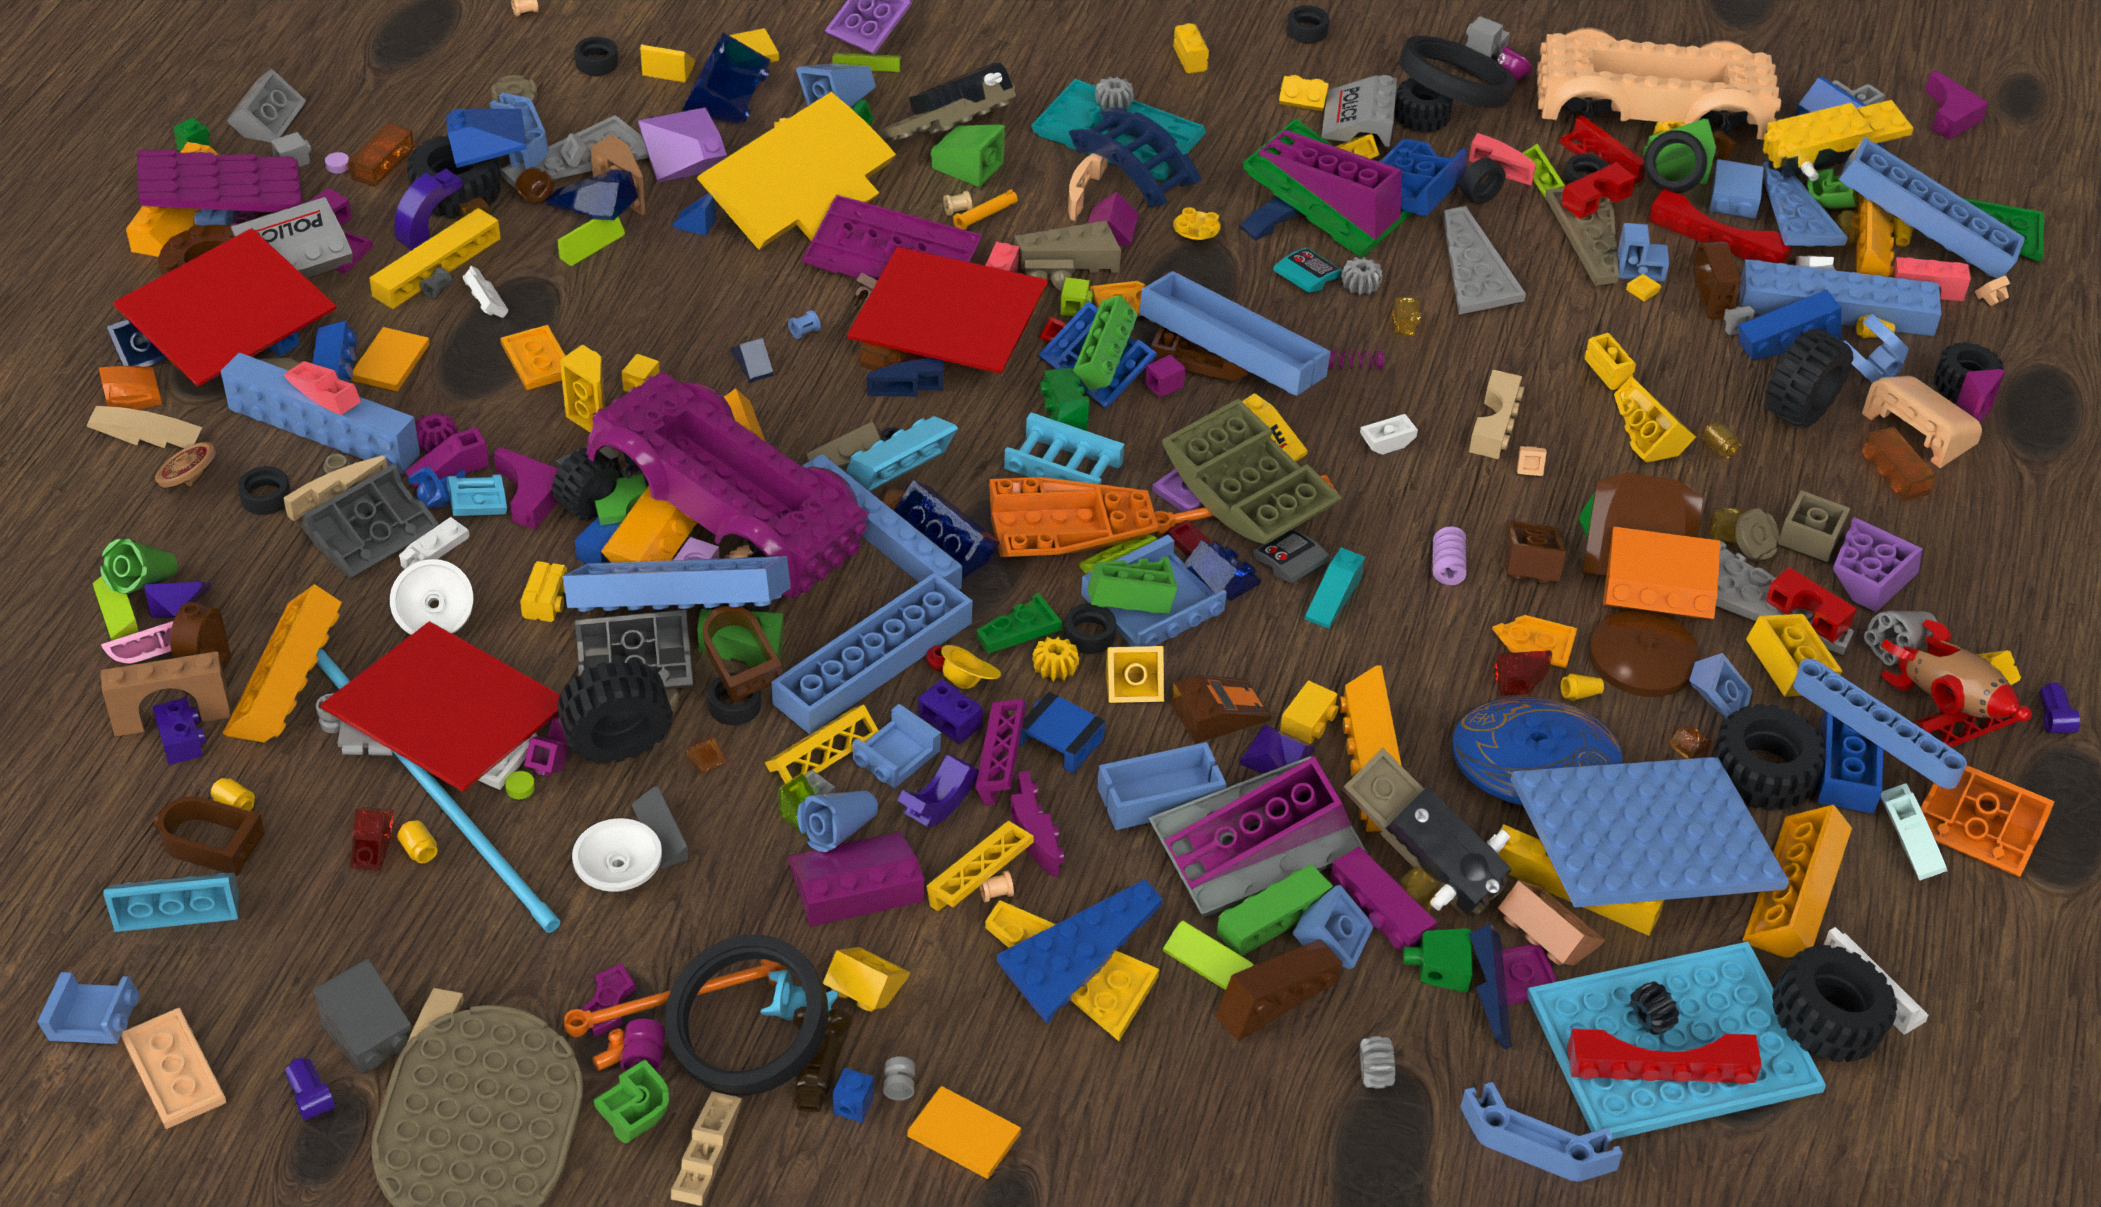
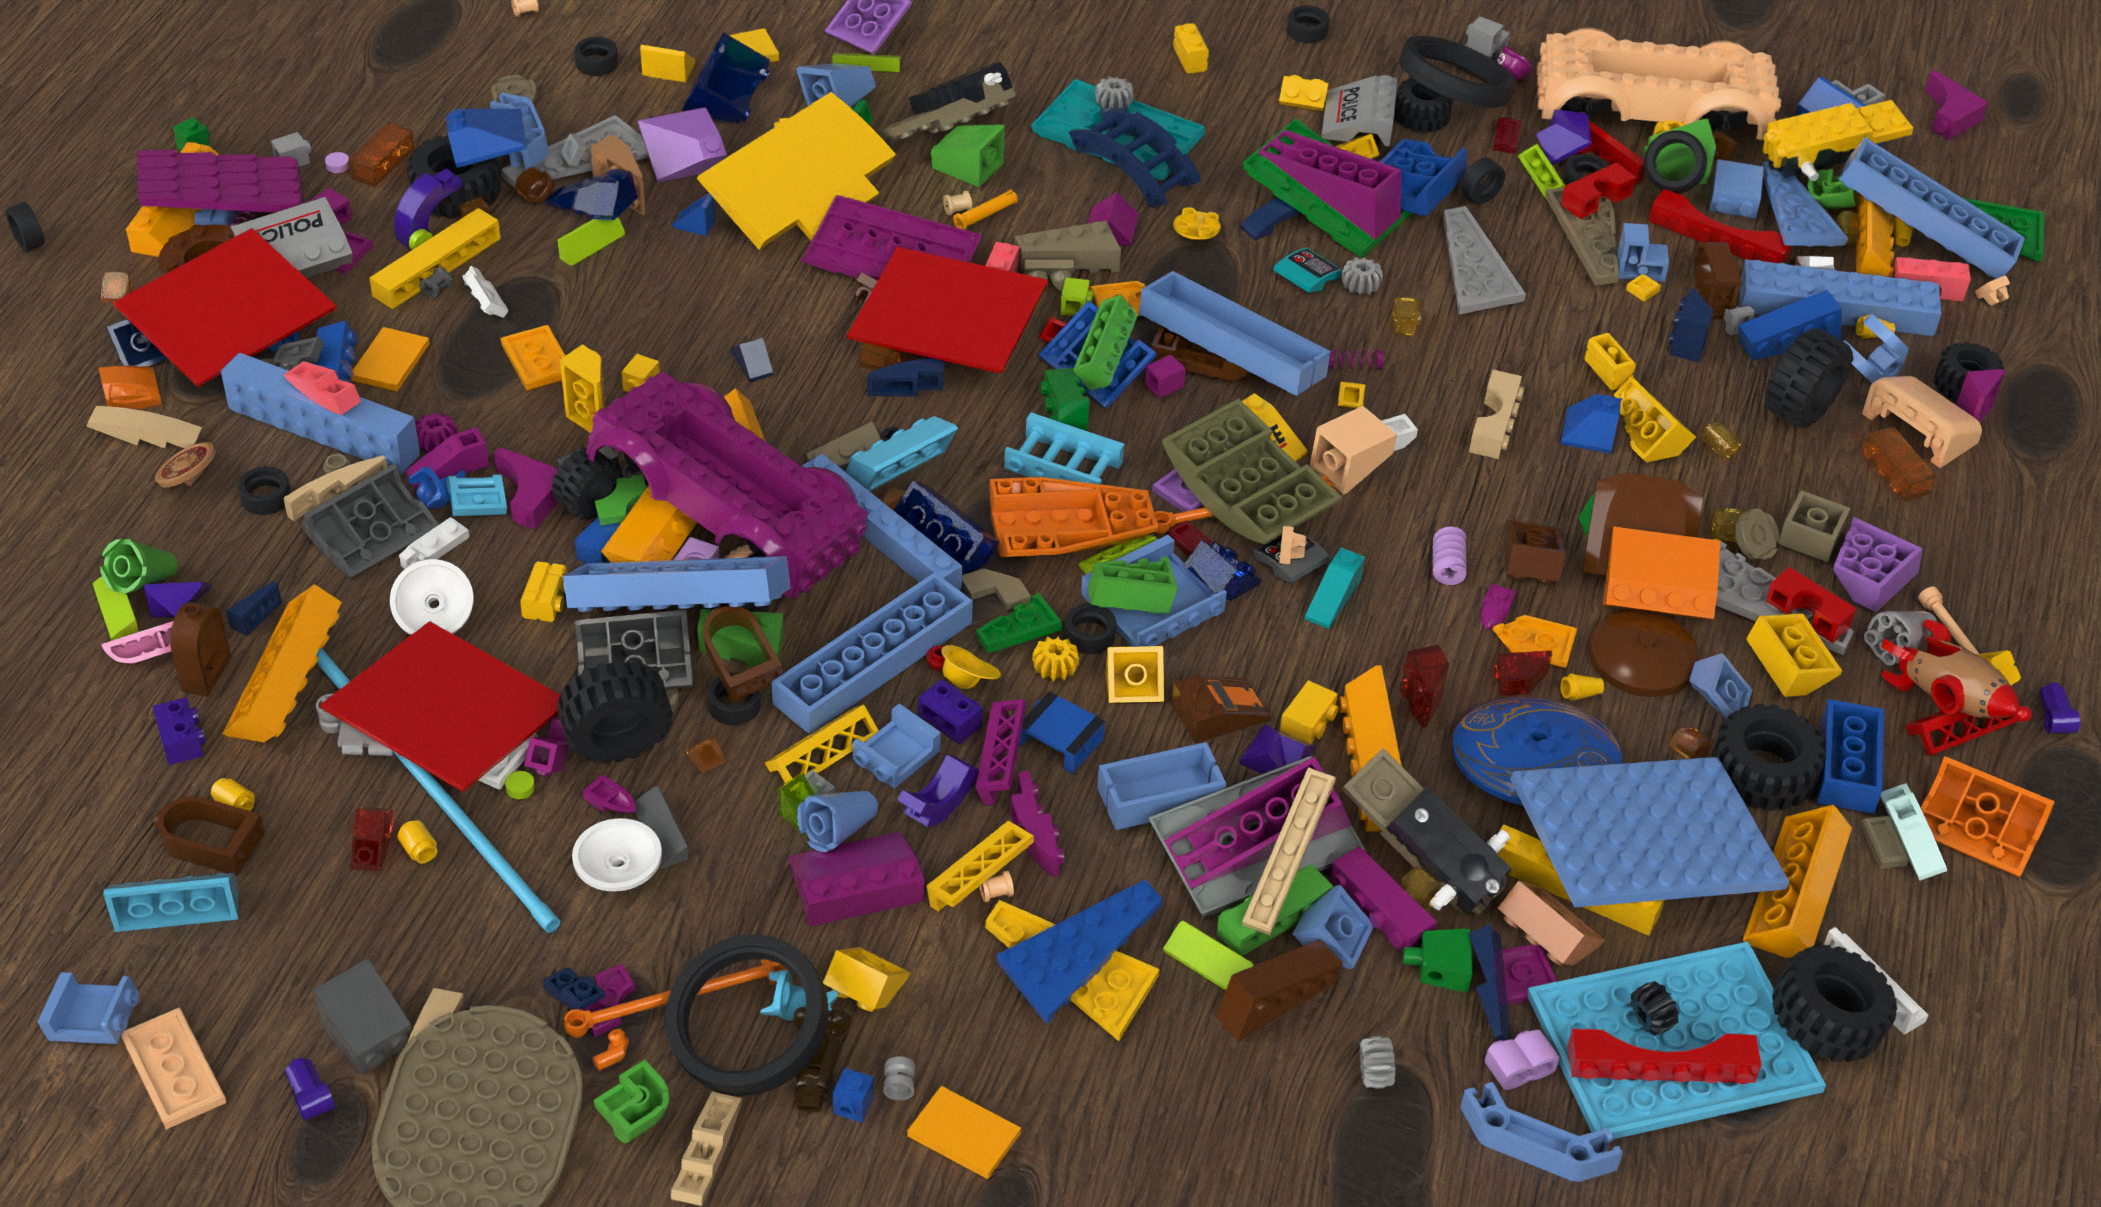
(25, 226): none -> black tyre
(115, 285): none -> clear orange slope
(195, 674): medium nougat arch -> none
(253, 609): none -> dark blue slope
(266, 108): light grey slope -> none
(296, 352): none -> dark grey hinge
(418, 238): none -> lime tile
(573, 990): none -> dark blue slope
(608, 795): none -> magenta plate
(642, 1042): magenta wheel -> none
(804, 324): medium blue bush -> none
(1007, 588): none -> dark tan tile
(1091, 167): light nougat slope -> none
(1289, 851): none -> tan tile
(1290, 545): none -> light nougat tile
(1351, 395): none -> yellow slope
(1351, 448): none -> light nougat slope
(1424, 681): none -> clear red slope
(1496, 605): none -> magenta plate
(1507, 135): none -> dark red tile
(1514, 163): coral slope -> none
(1521, 1059): none -> lavender brick
(1531, 461): light nougat tile -> none
(1565, 135): none -> dark purple slope
(1592, 423): none -> blue slope
(1691, 327): none -> dark blue slope
(1880, 724): medium blue beam -> none
(1884, 842): none -> dark tan tile
(1932, 600): none -> light nougat piece

